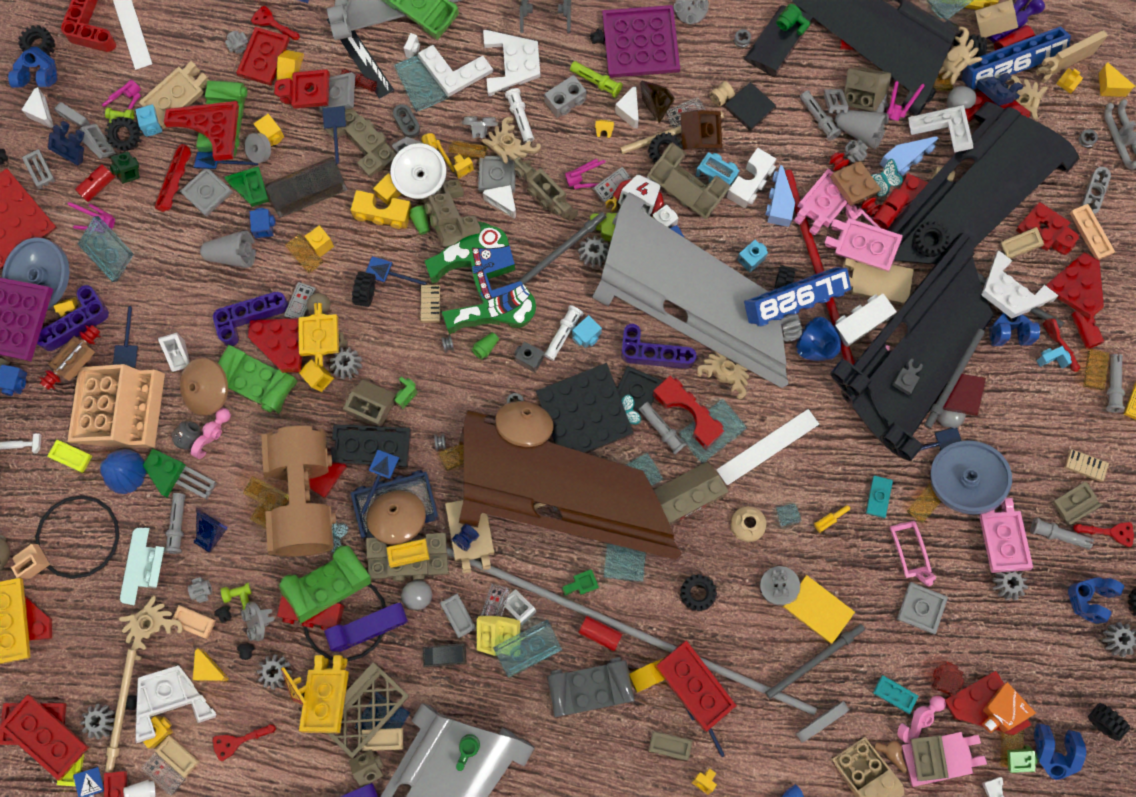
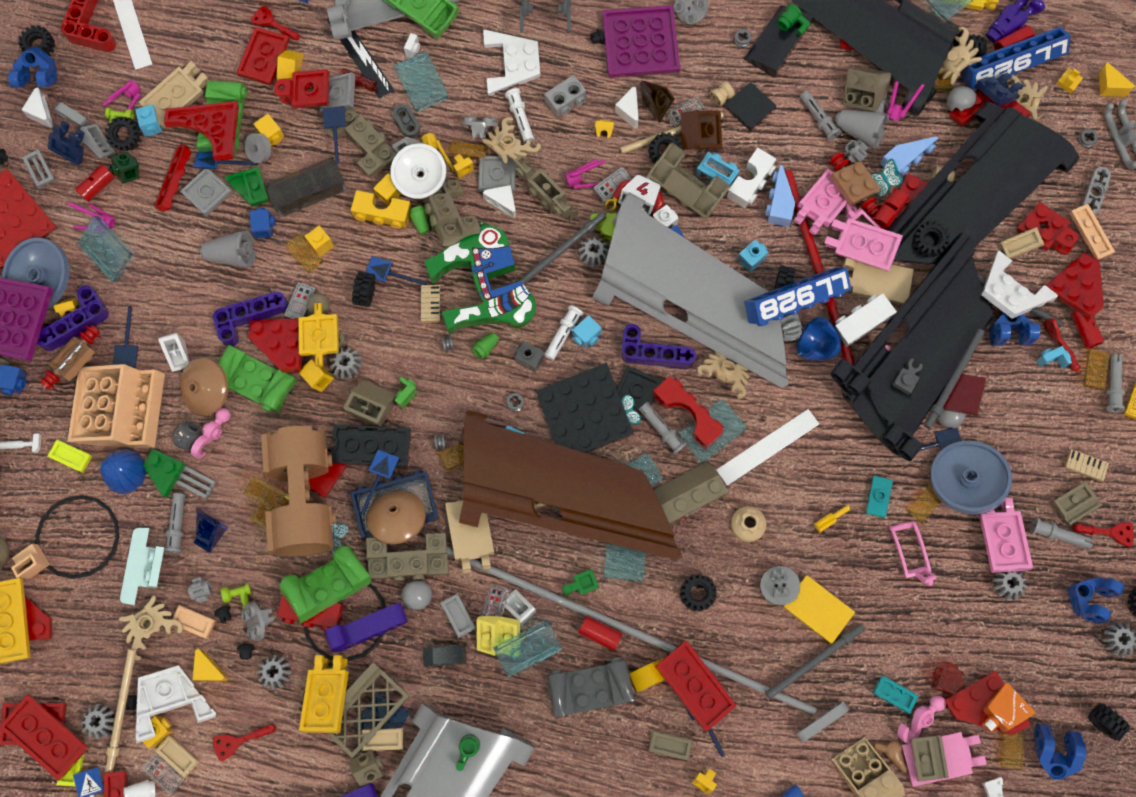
(236, 42): light grey gear -> none
(295, 694): yellow piece -> none
(407, 553): yellow tile -> none
(456, 80): white plate -> none
(465, 537): clear blue wheel -> none
(524, 423): medium nougat dish -> none
(603, 82): lime pin -> none
(788, 514): clear light blue slope -> none
(844, 106): light grey tile -> none
(922, 608): light grey tile -> none
(954, 118): white plate -> none
(996, 18): tan slope -> none
(1022, 760): bracket -> none
(1071, 55): tan tile -> none

